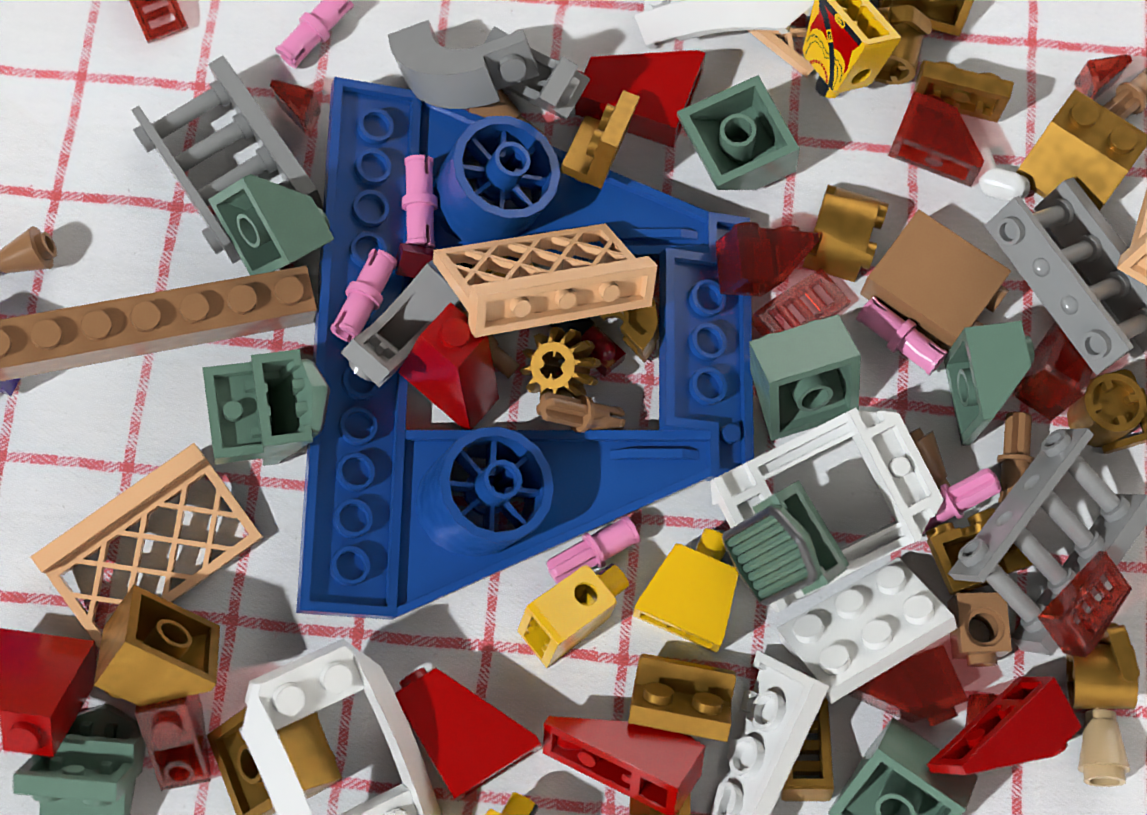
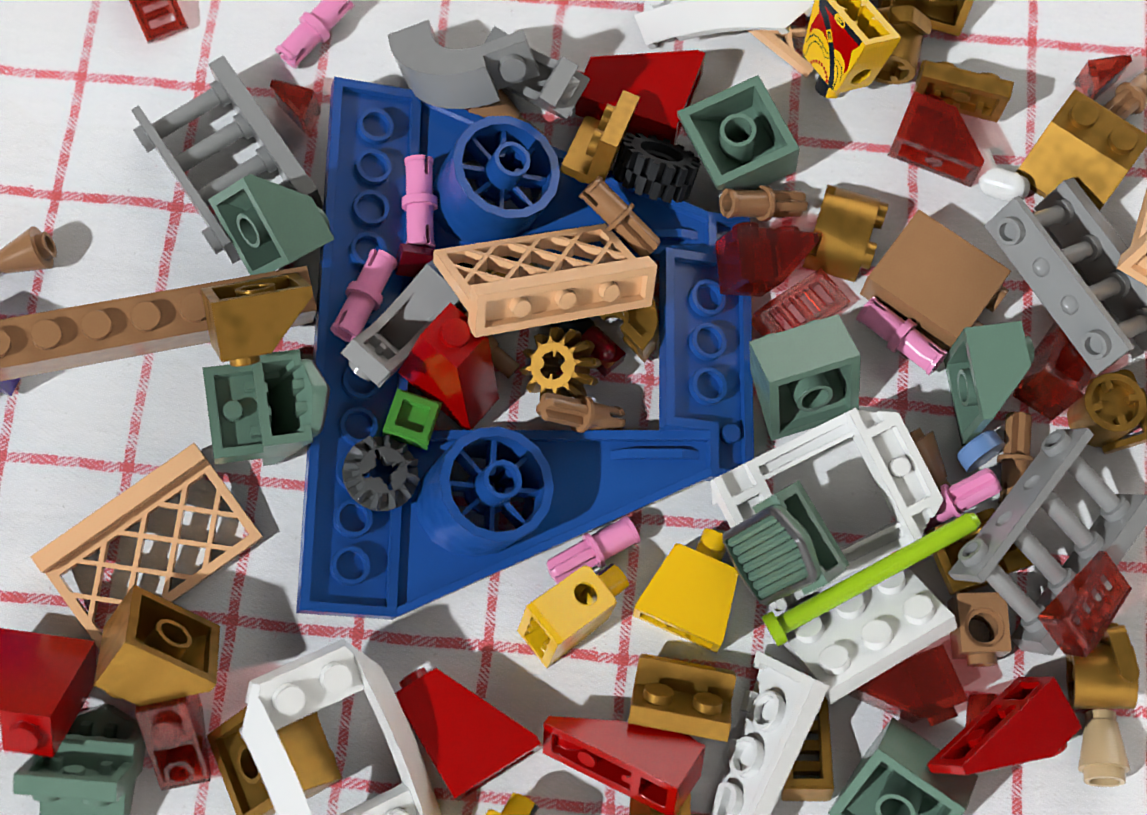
(253, 315): none -> pearl gold slope
(372, 491): none -> dark grey gear
(412, 419): none -> bright green tile
(620, 217): none -> medium nougat axle
(656, 168): none -> black tyre
(762, 203): none -> medium nougat axle
(869, 577): none -> lime bar
(980, 450): none -> medium blue tile

